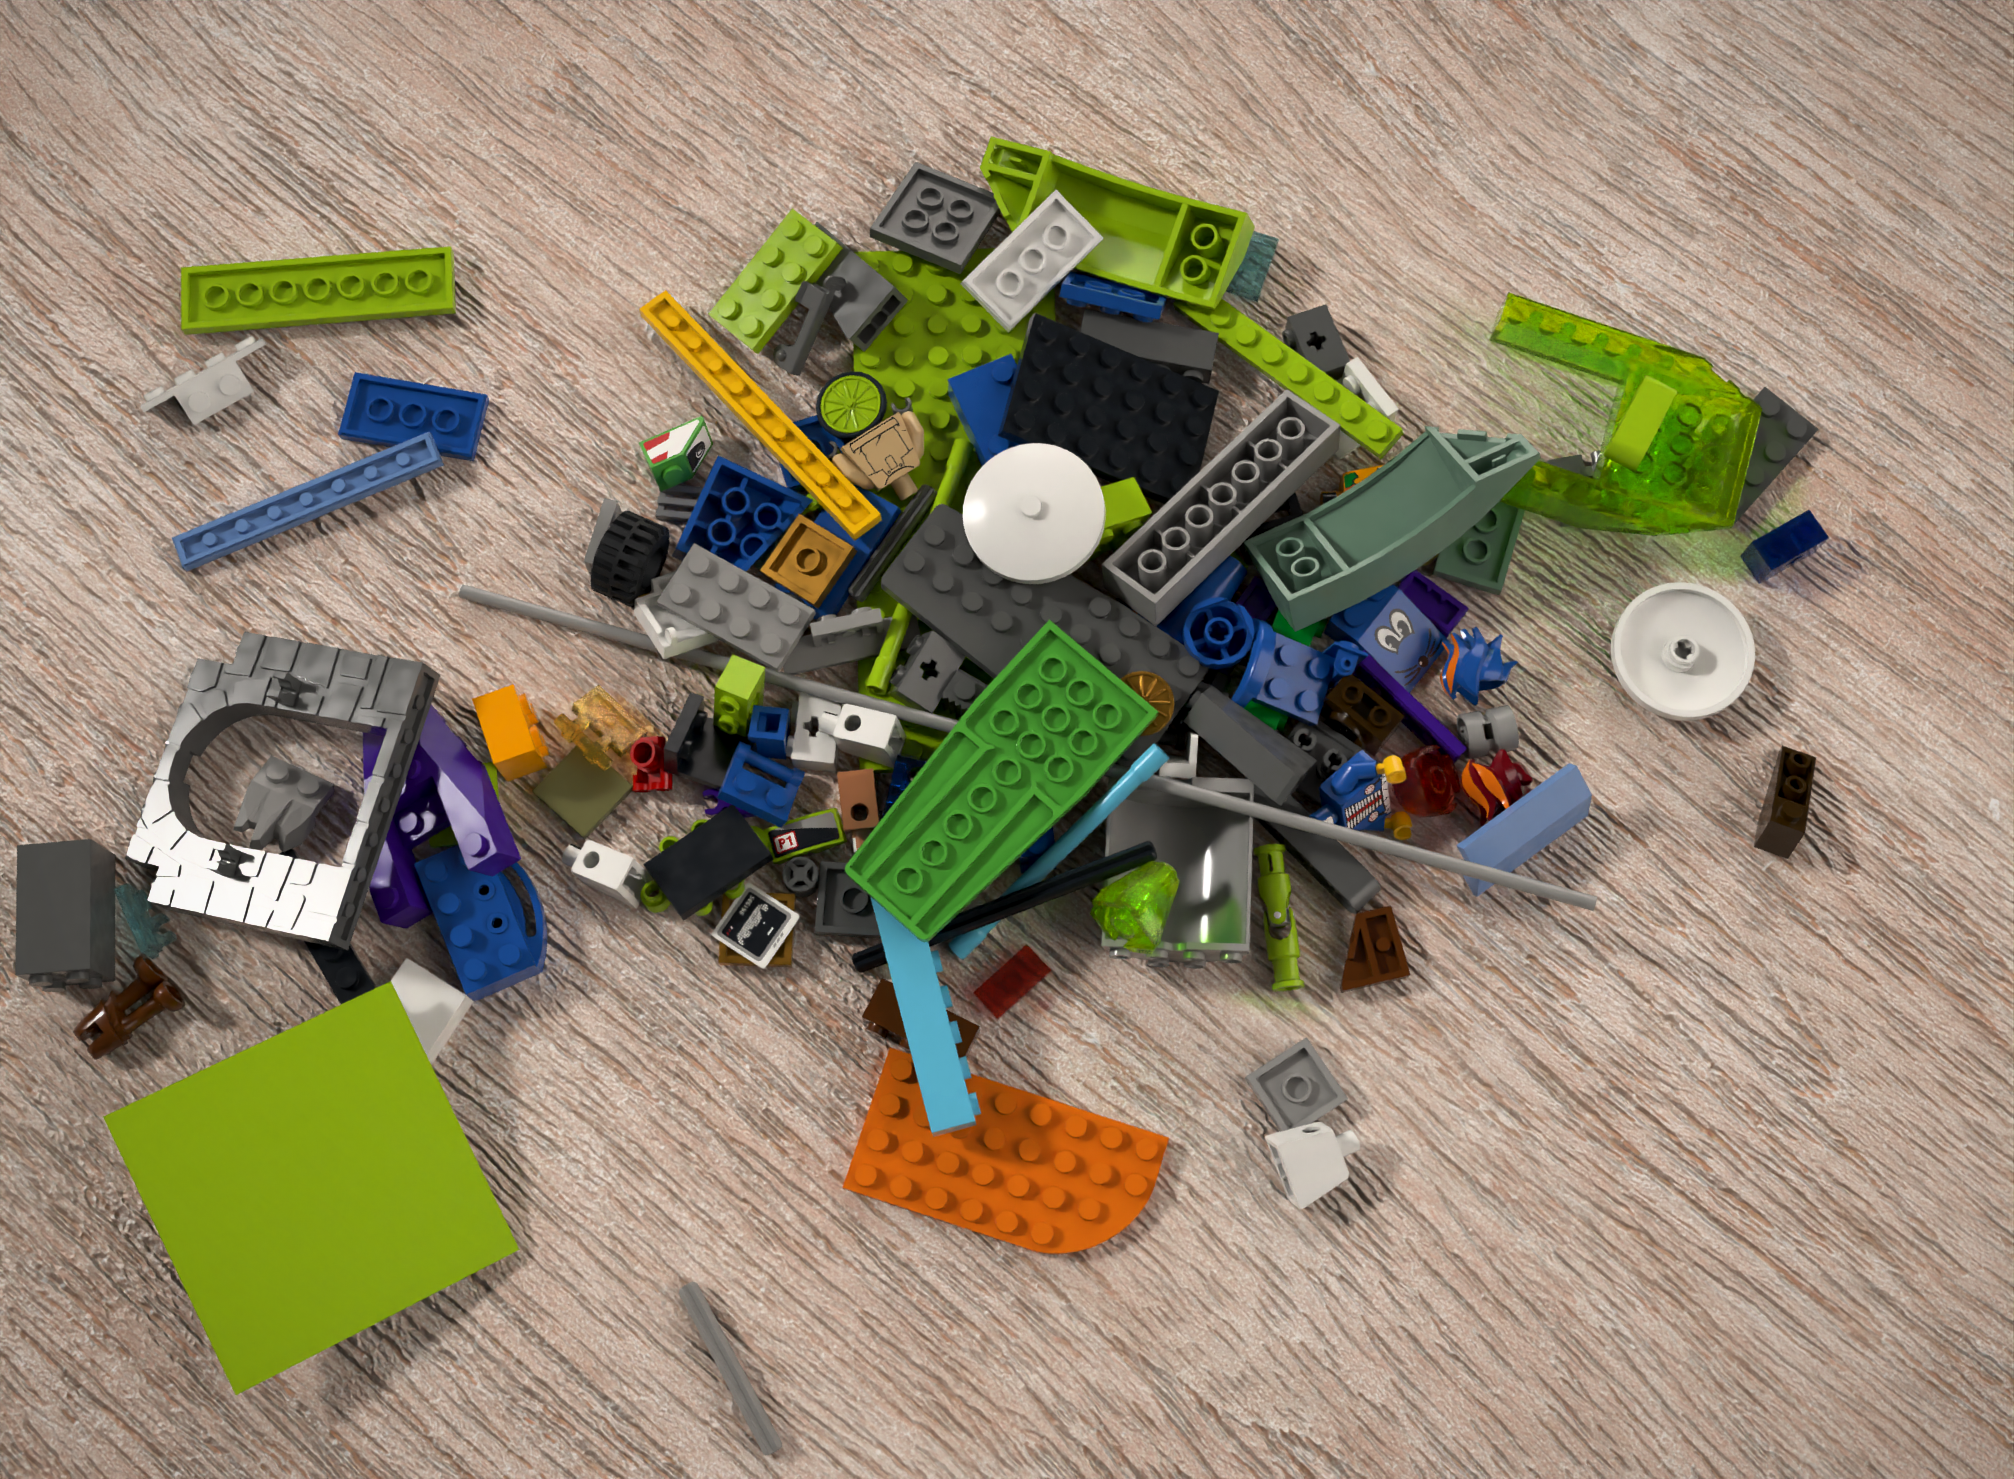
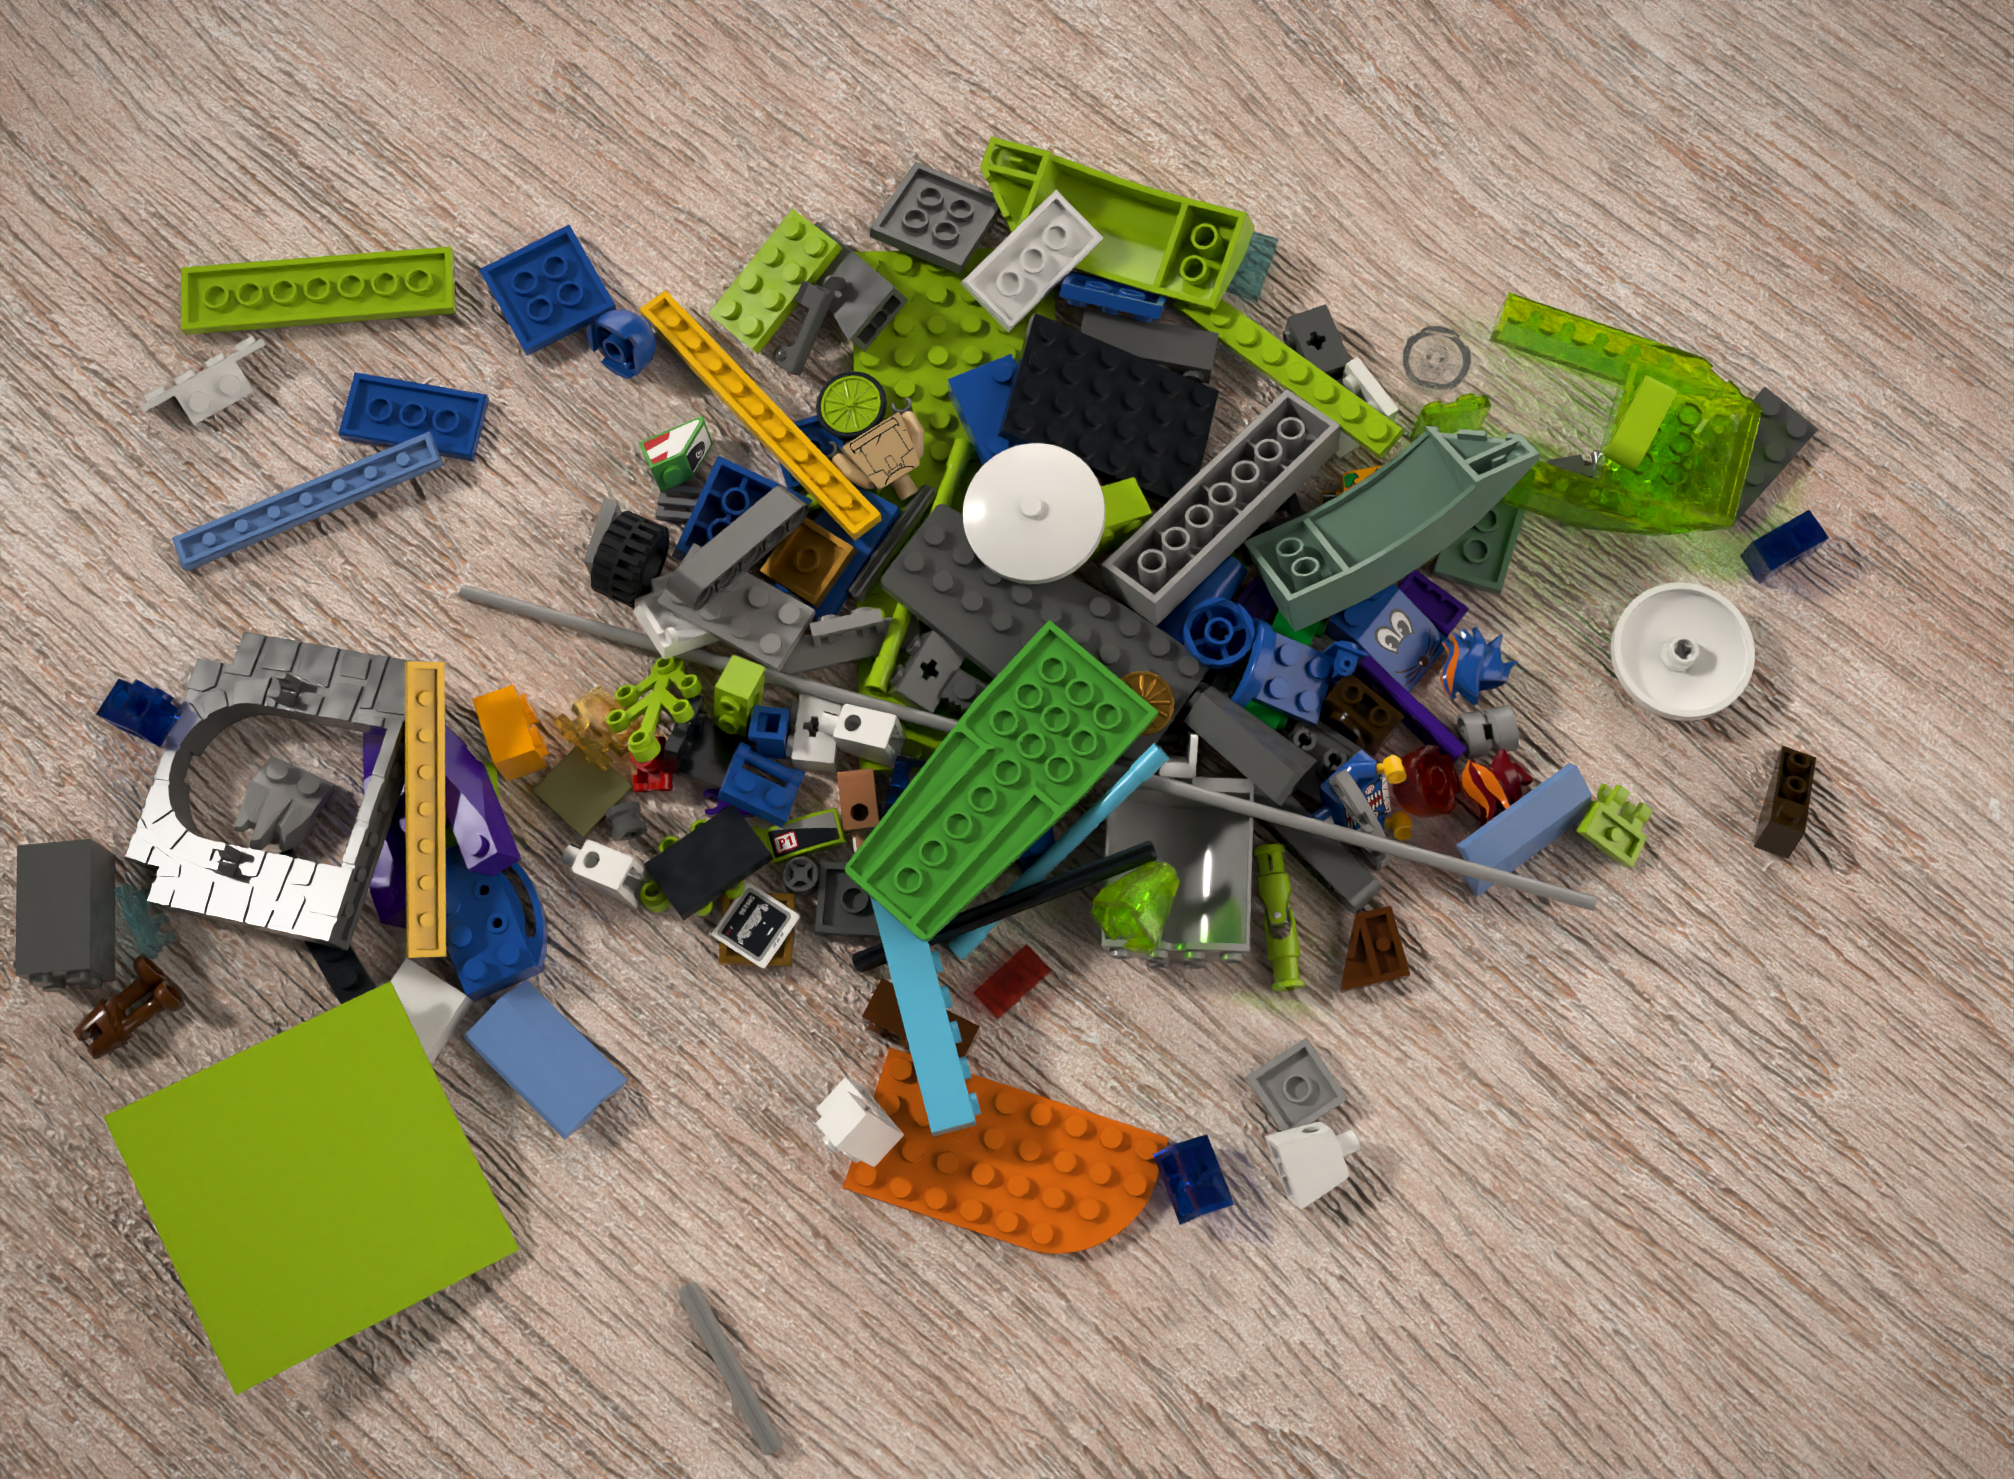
(140, 711): none -> clear blue brick
(425, 809): none -> yellow plate
(544, 1058): none -> medium blue slope
(547, 290): none -> blue plate
(624, 341): none -> blue cylinder
(626, 821): none -> dark grey wheel
(663, 675): none -> lime plant
(737, 548): none -> beam
(856, 1124): none -> white brick
(1193, 1179): none -> clear blue brick
(1360, 812): none -> light grey tile
(1435, 361): none -> clear cylinder
(1465, 413): none -> clear neon green tile
(1614, 833): none -> lime plate

